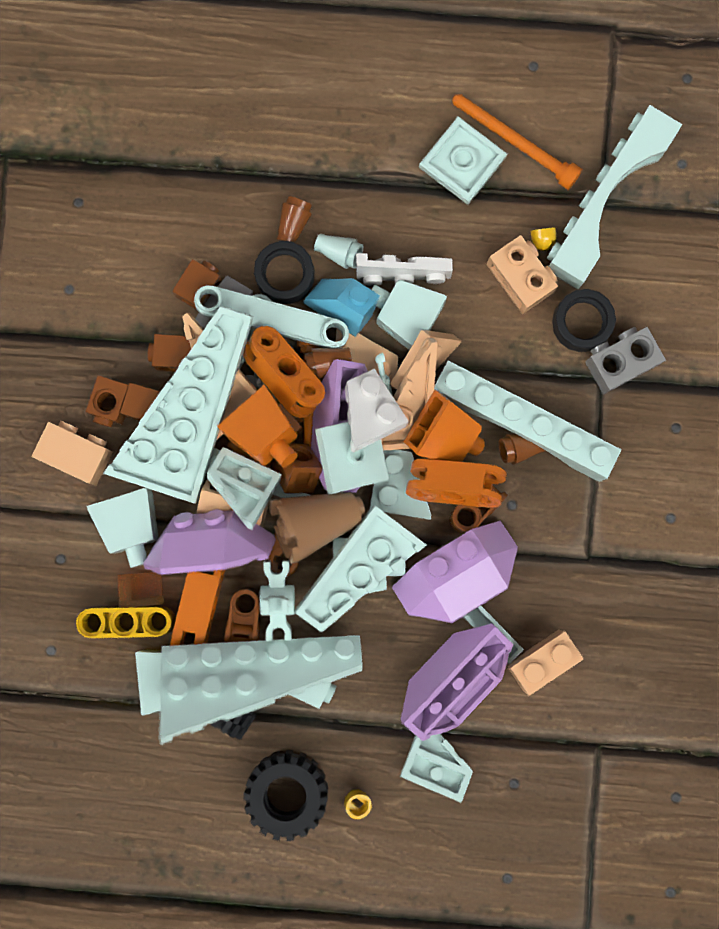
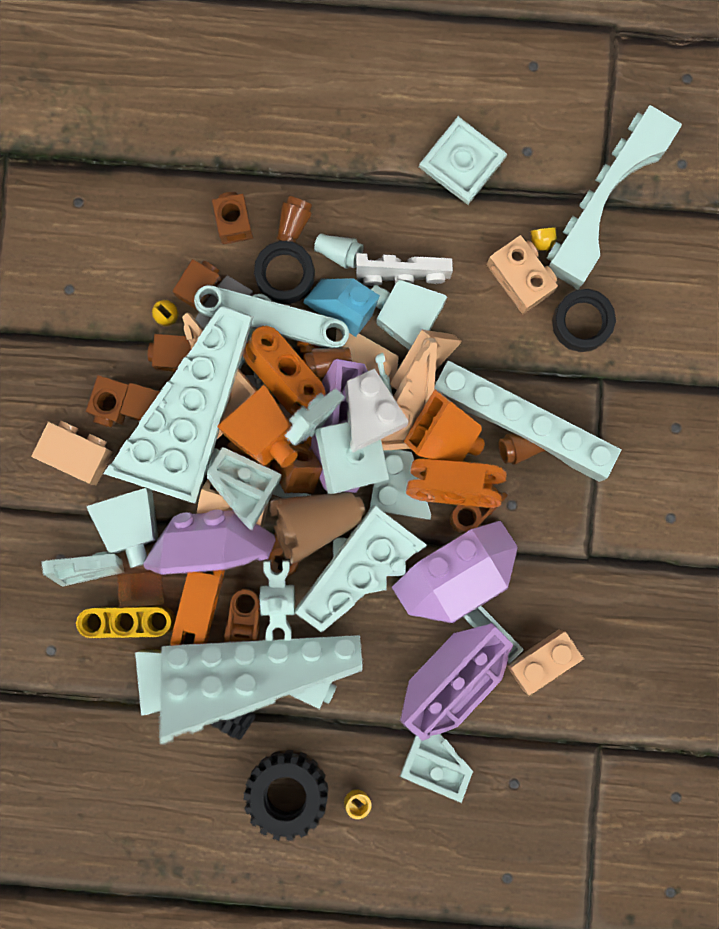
(82, 569): none -> light aqua wing
(160, 318): none -> yellow hinge
(232, 231): none -> dark orange brick
(319, 410): none -> light aqua wing
(565, 172): orange piece -> none
(626, 363): light grey brick -> none

